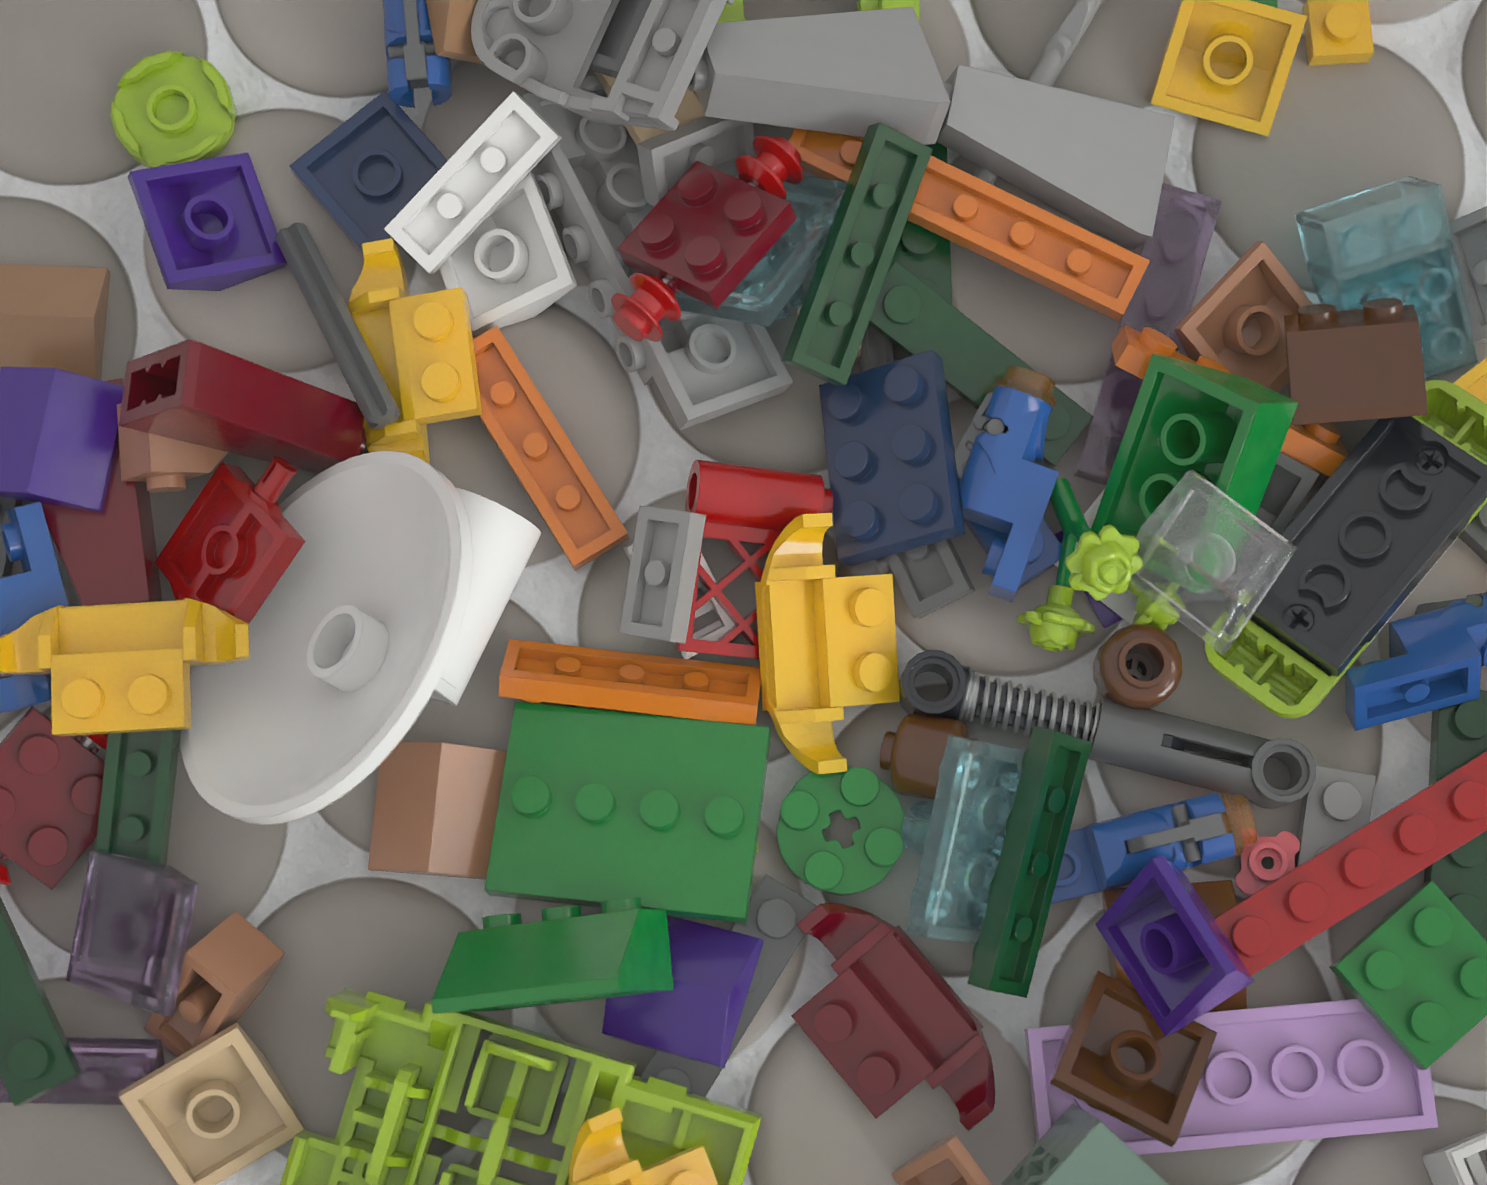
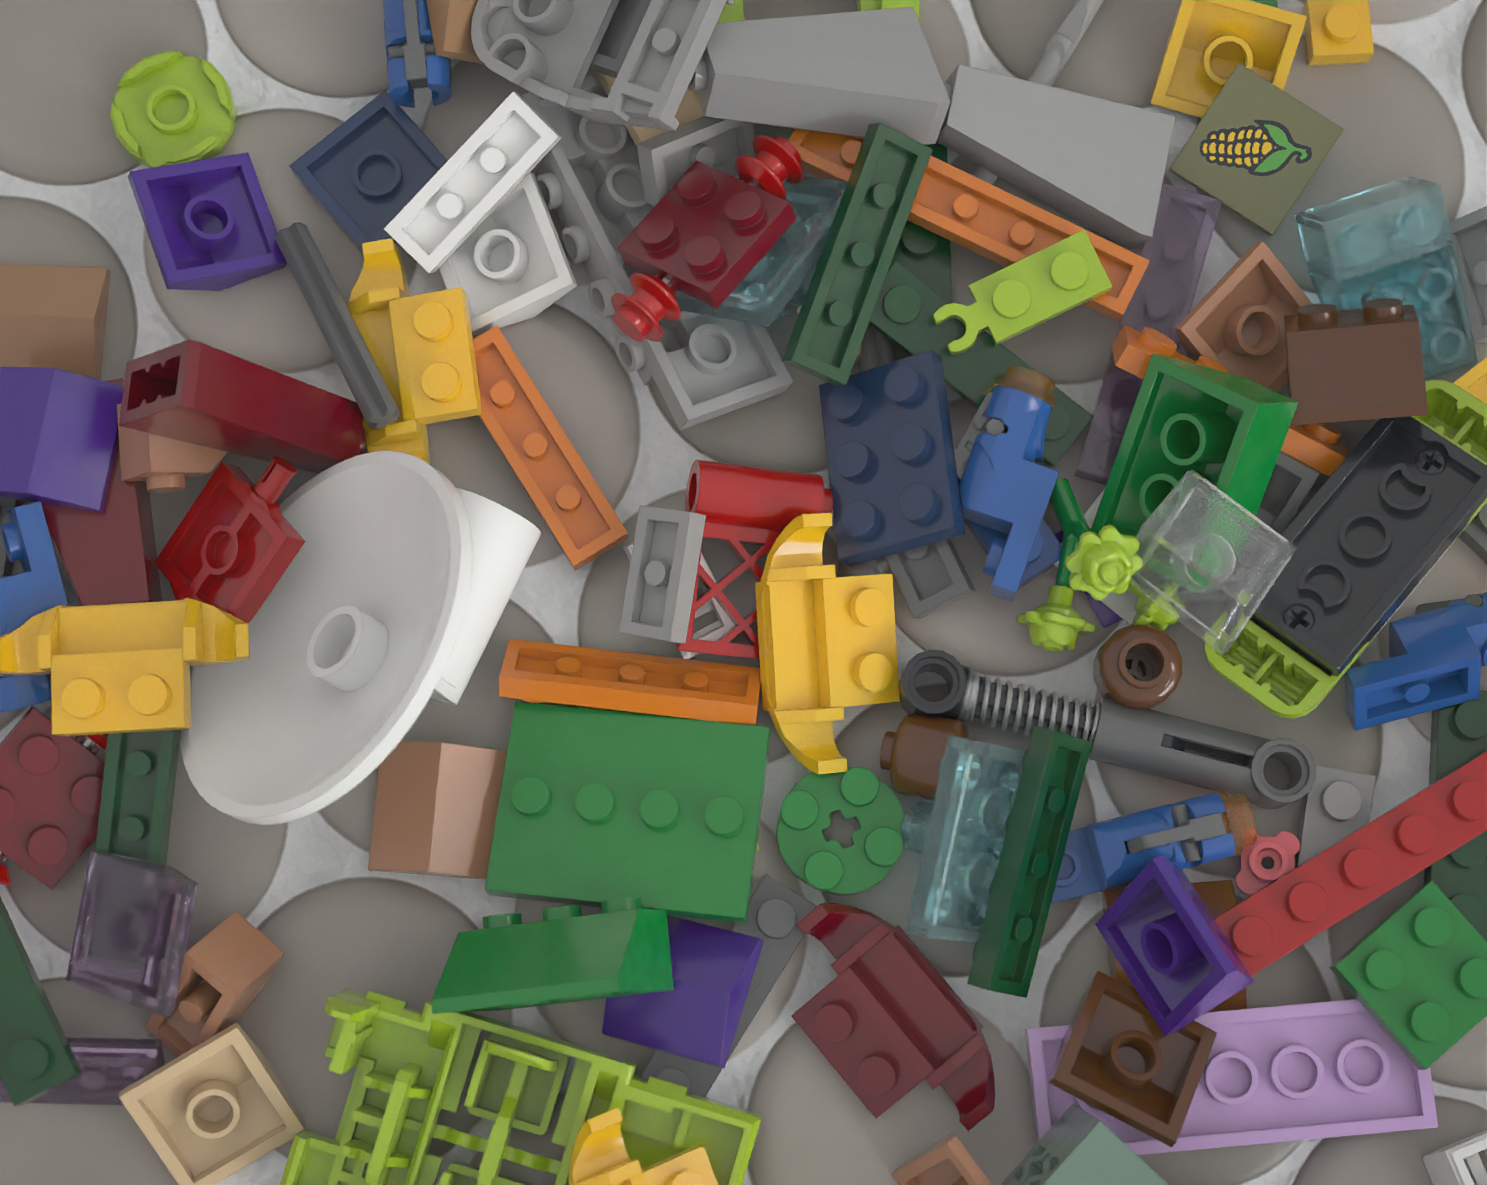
(1029, 292): none -> lime plate
(1256, 149): none -> olive tile

